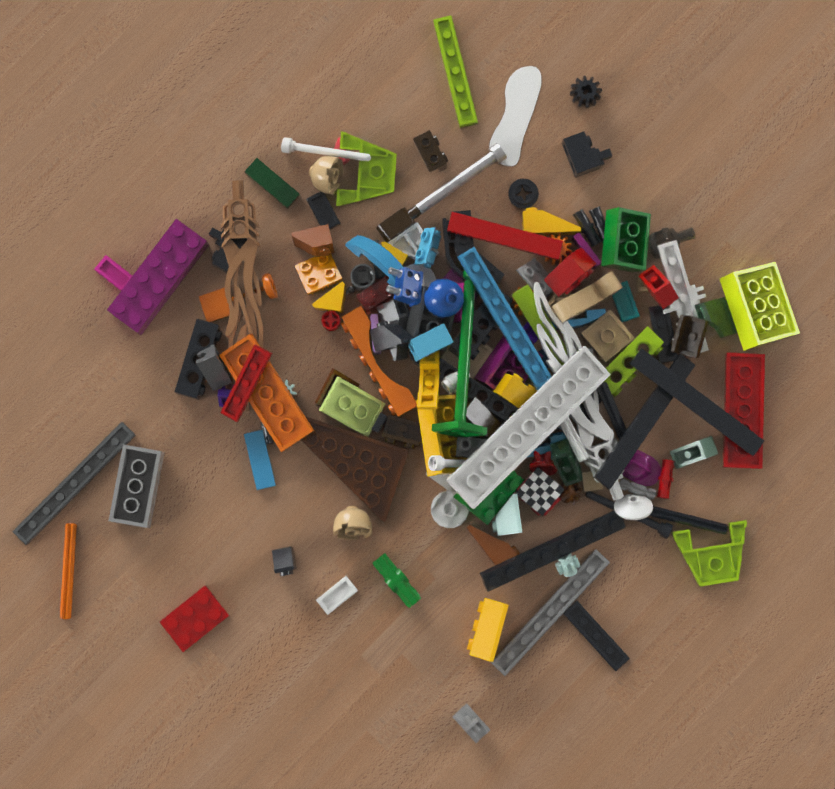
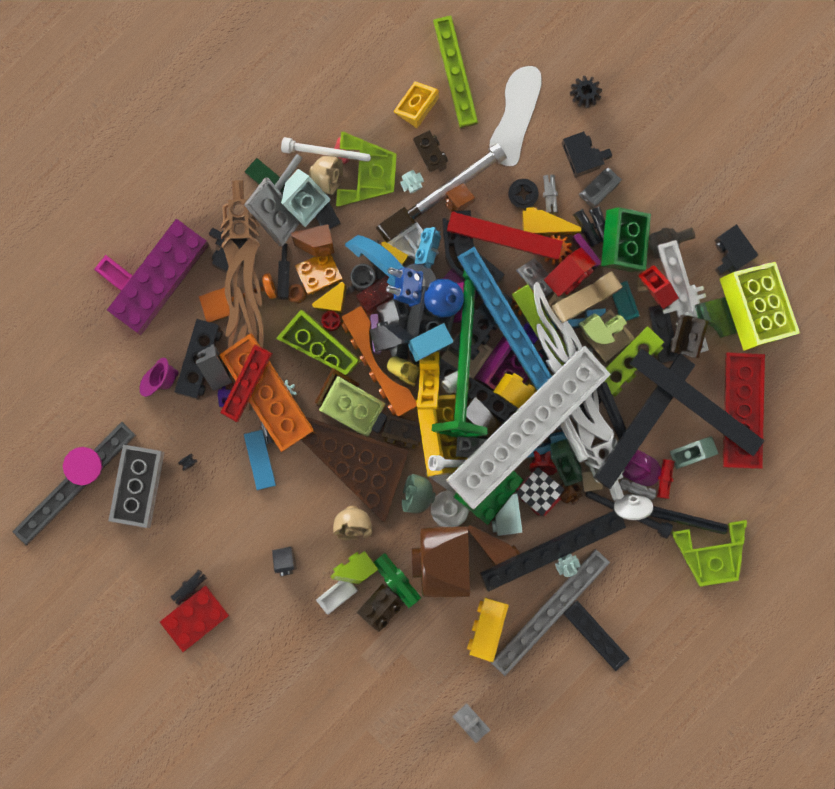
(68, 570): orange axle -> none
(82, 466): none -> dark pink tile
(159, 377): none -> magenta piece
(187, 462): none -> black bush
(188, 587): none -> black pin
(271, 213): none -> light grey tile
(283, 275): none -> black axle
(288, 172): none -> light grey bar
(297, 293): none -> dark orange tile
(303, 197): none -> light aqua slope
(315, 341): none -> lime wedge
(356, 570): none -> lime slope
(380, 608): none -> dark brown bracket
(403, 370): none -> light yellow piece
(412, 181): none -> light aqua gear
(417, 103): none -> yellow slope
(418, 494): none -> sand green cylinder
(443, 562): none -> reddish brown piece
(459, 198): none -> dark orange slope
(550, 194): none -> light grey pin
(598, 331): none -> yellowish green brick
(600, 187): none -> dark grey hinge
(736, 249): none -> black hinge

